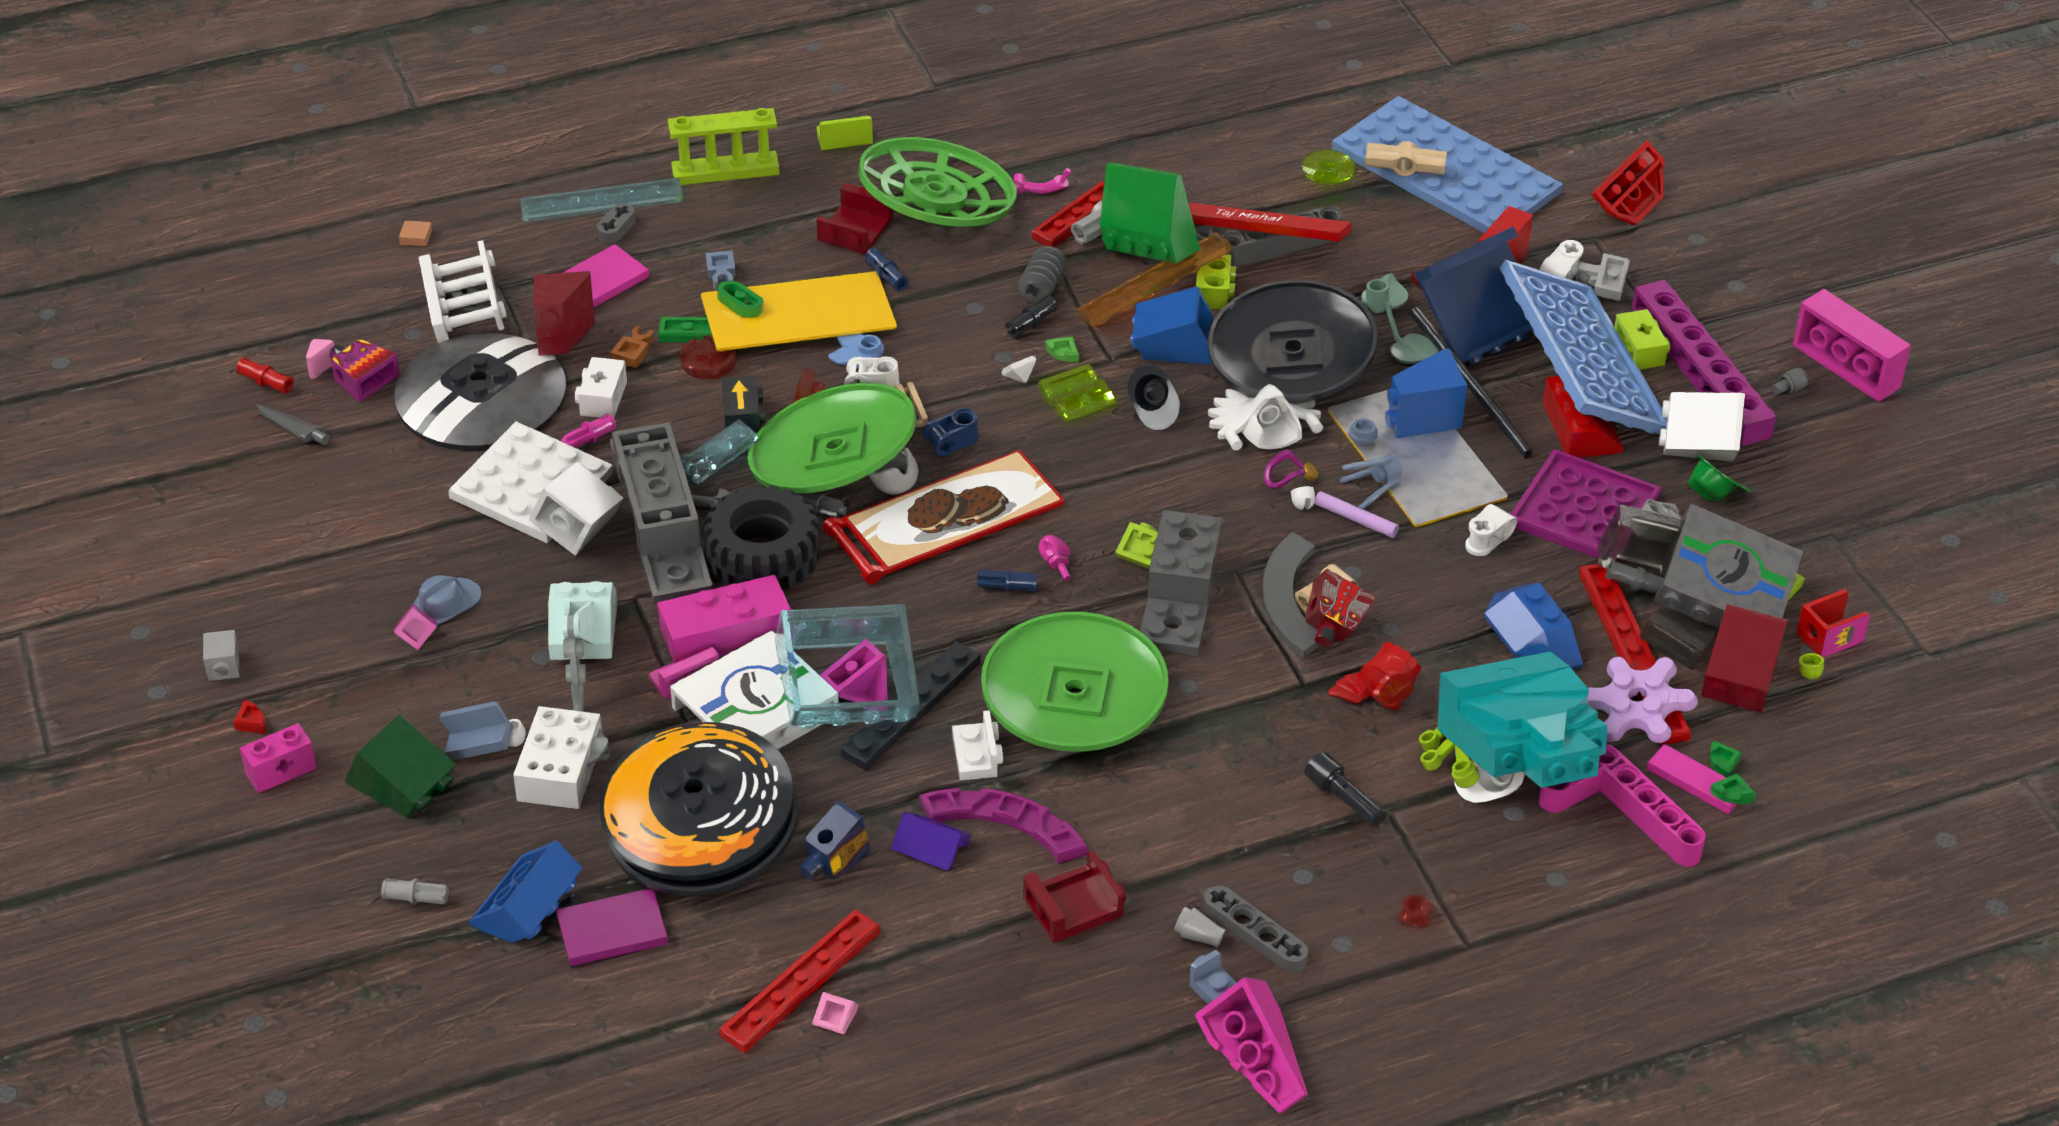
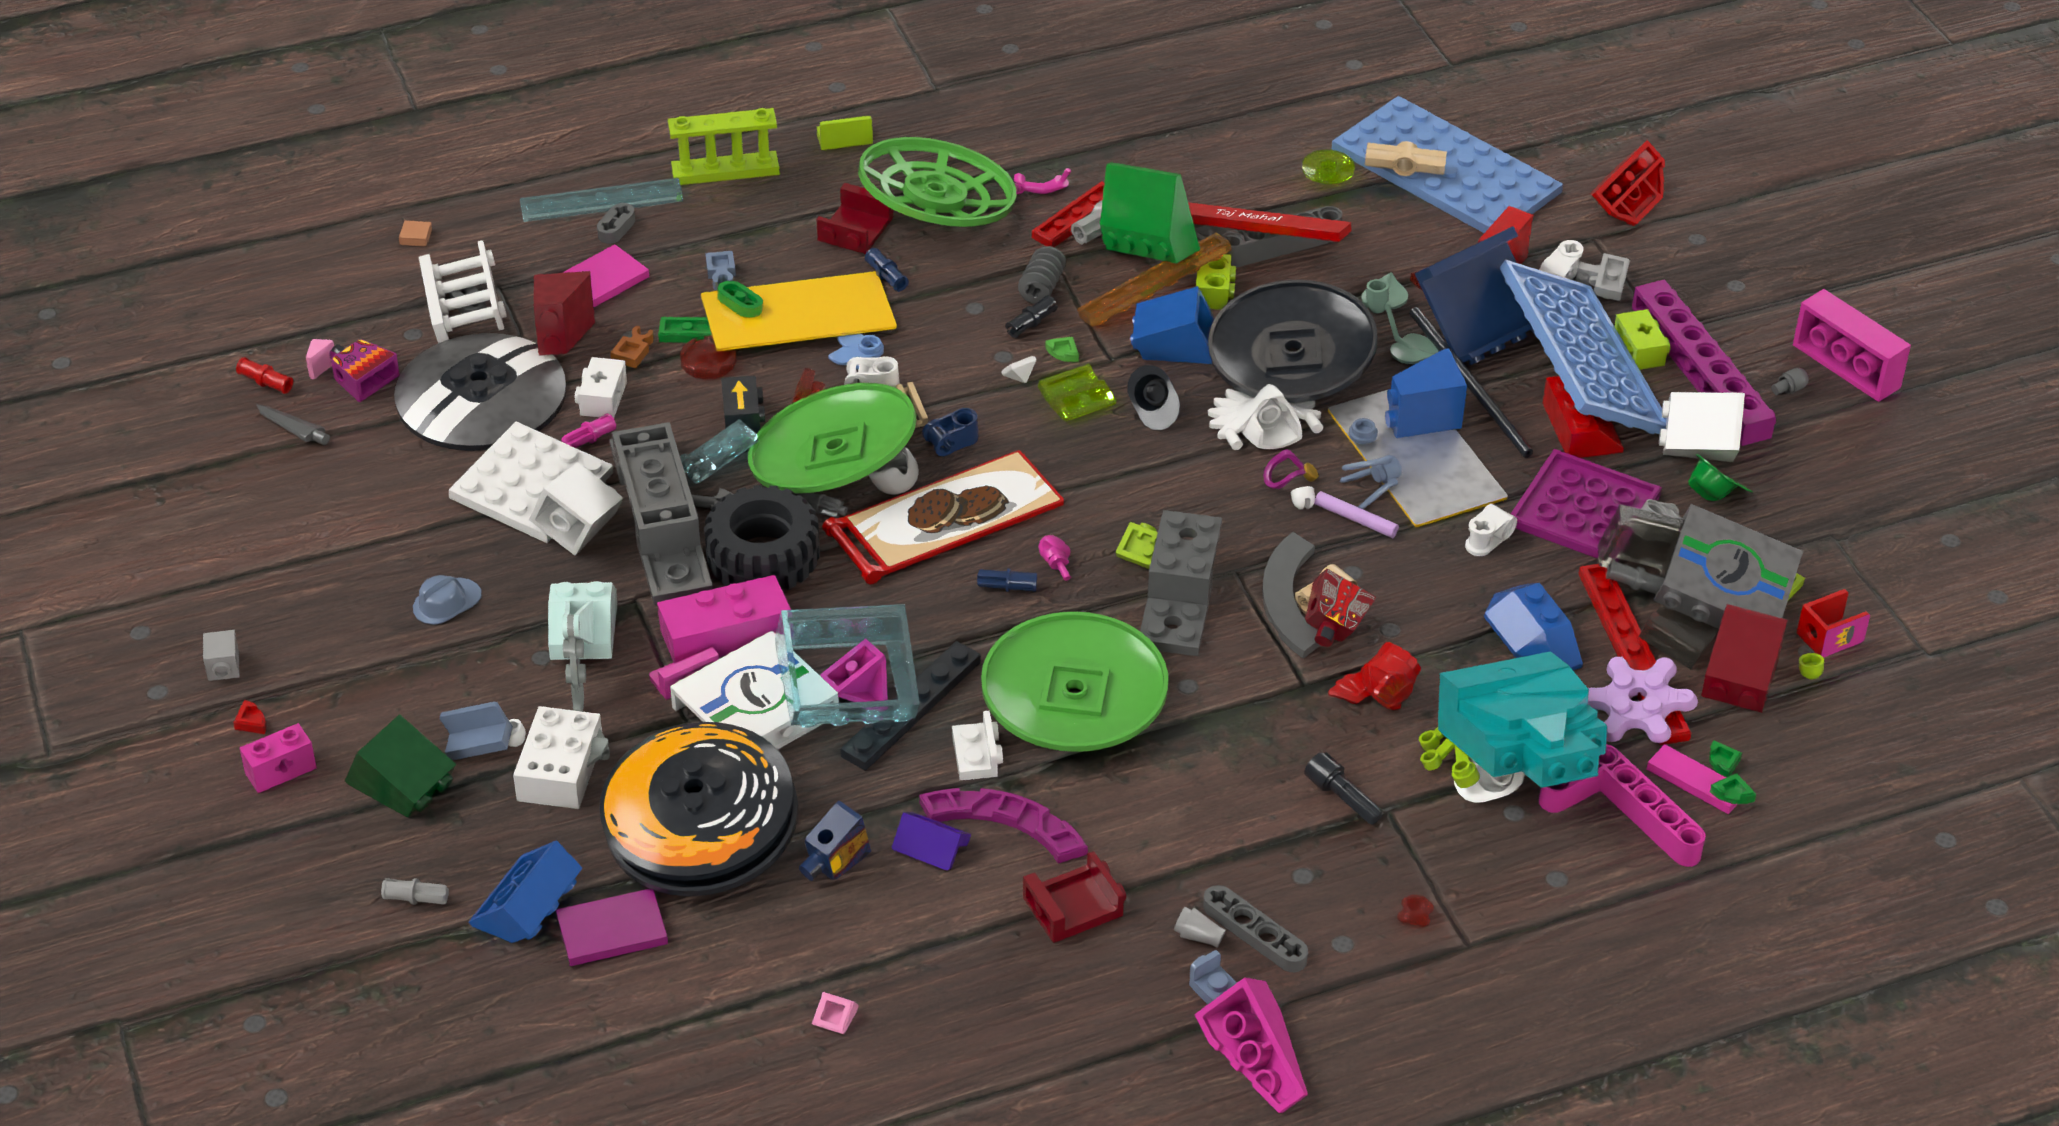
(415, 626): dark pink panel -> none
(799, 981): red tile -> none

